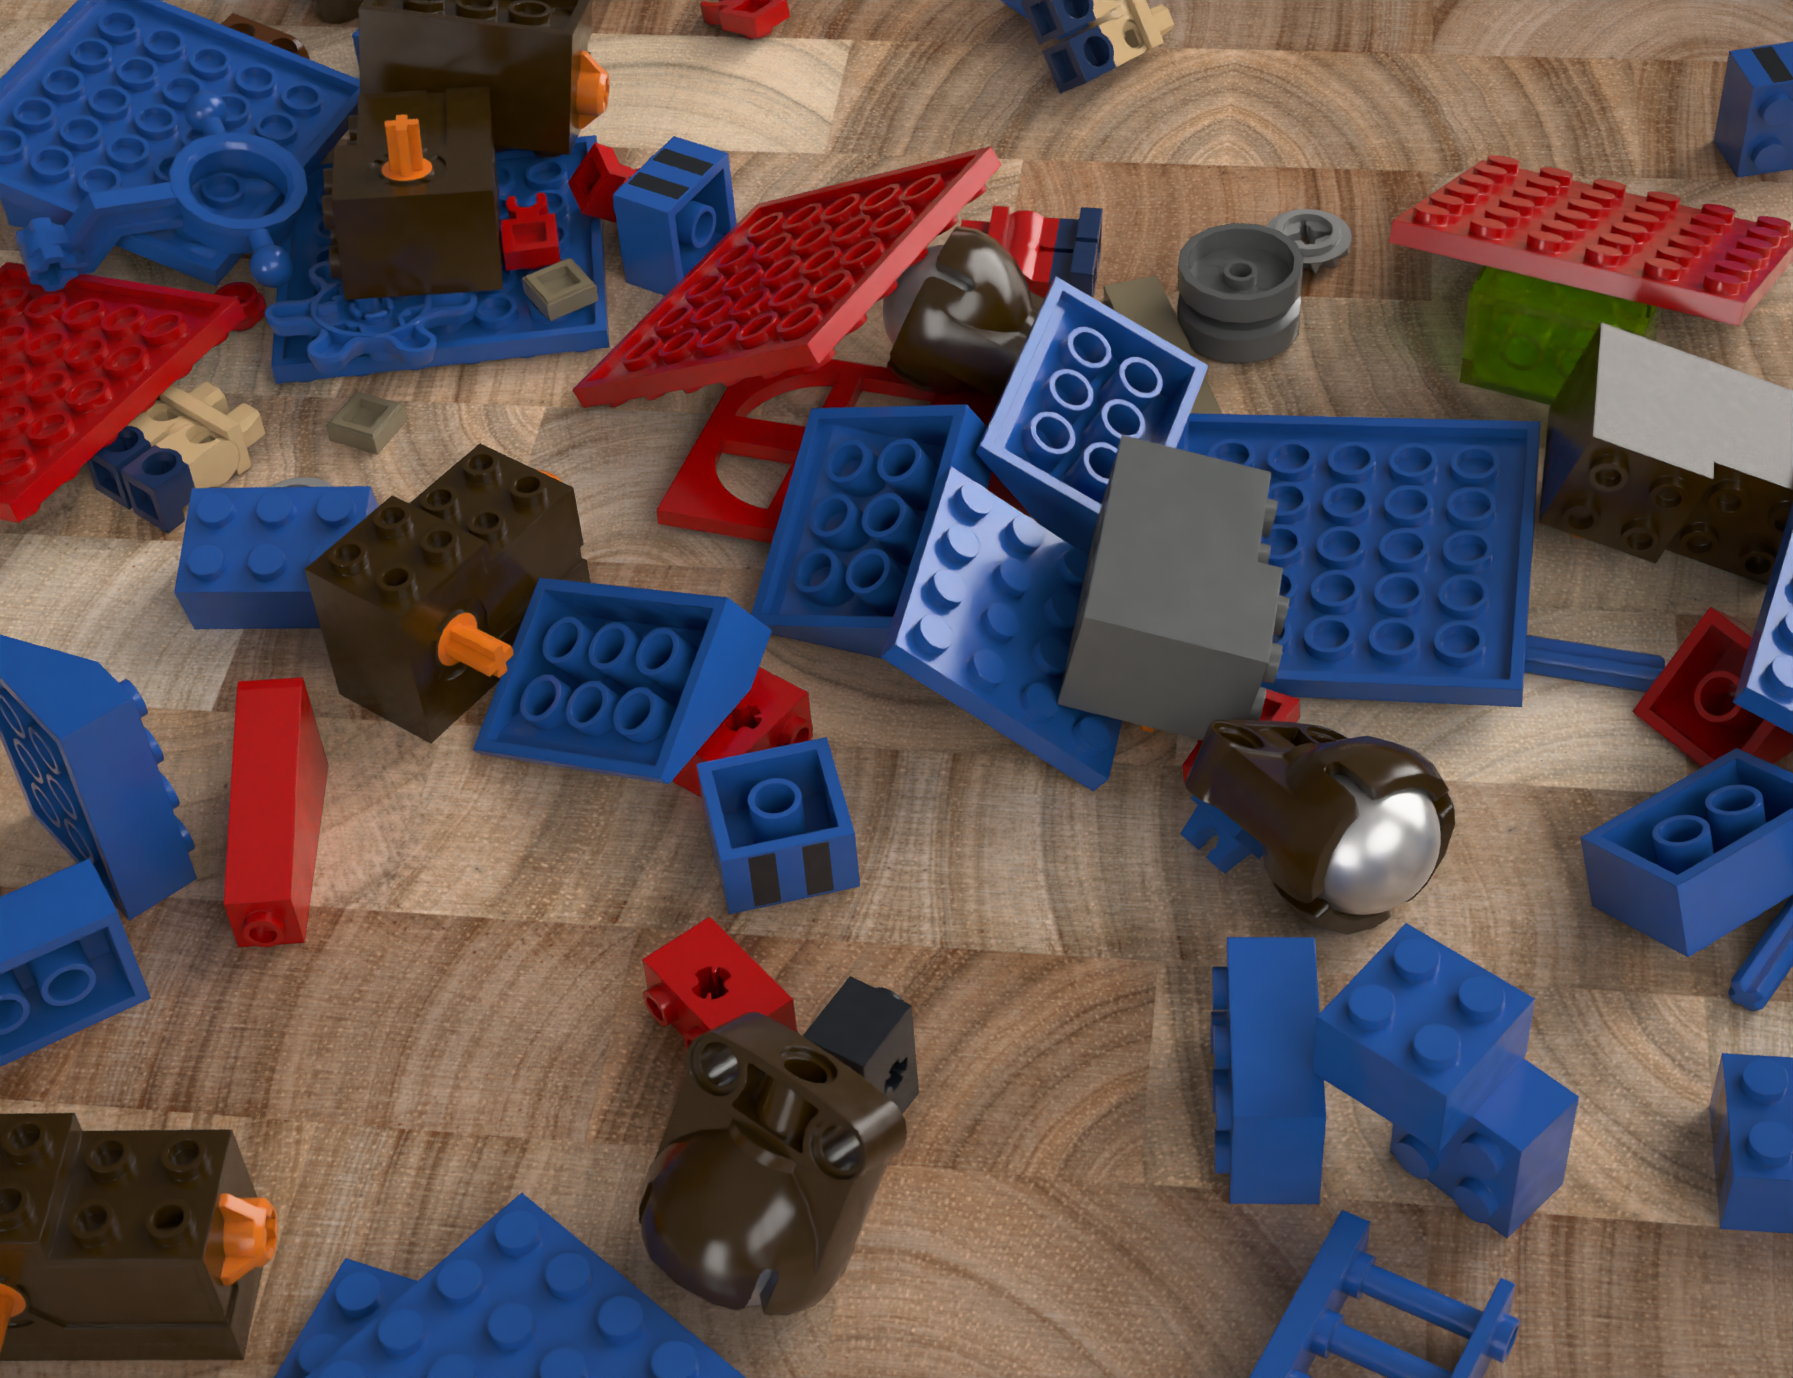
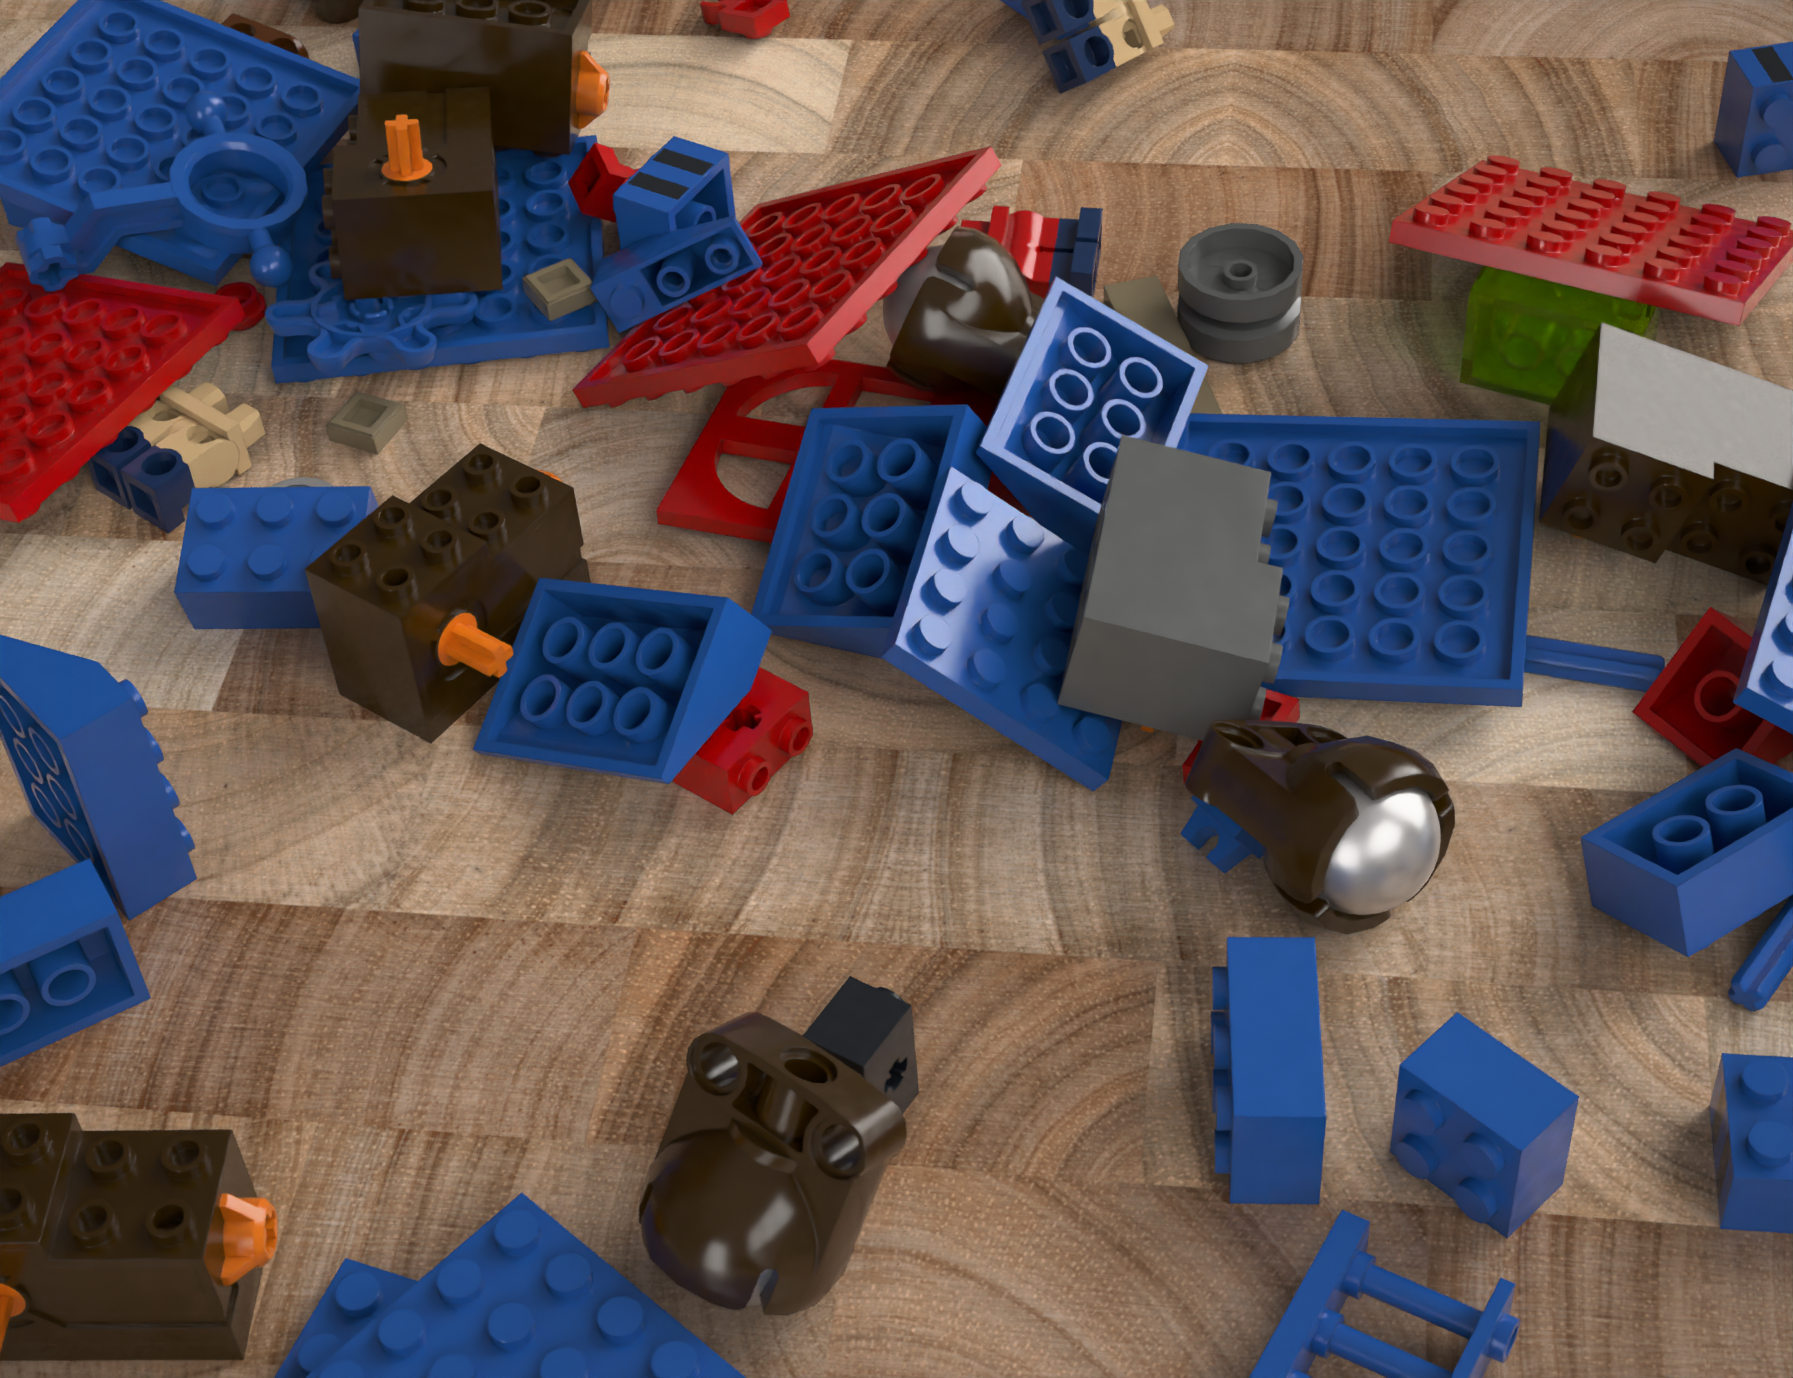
(273, 812): red slope -> none
(530, 235): red plate -> none
(671, 270): none -> blue slope
(708, 981): red brick -> none
(778, 825): blue brick -> none
(1326, 233): light grey gear -> none
(1422, 1036): blue brick -> none

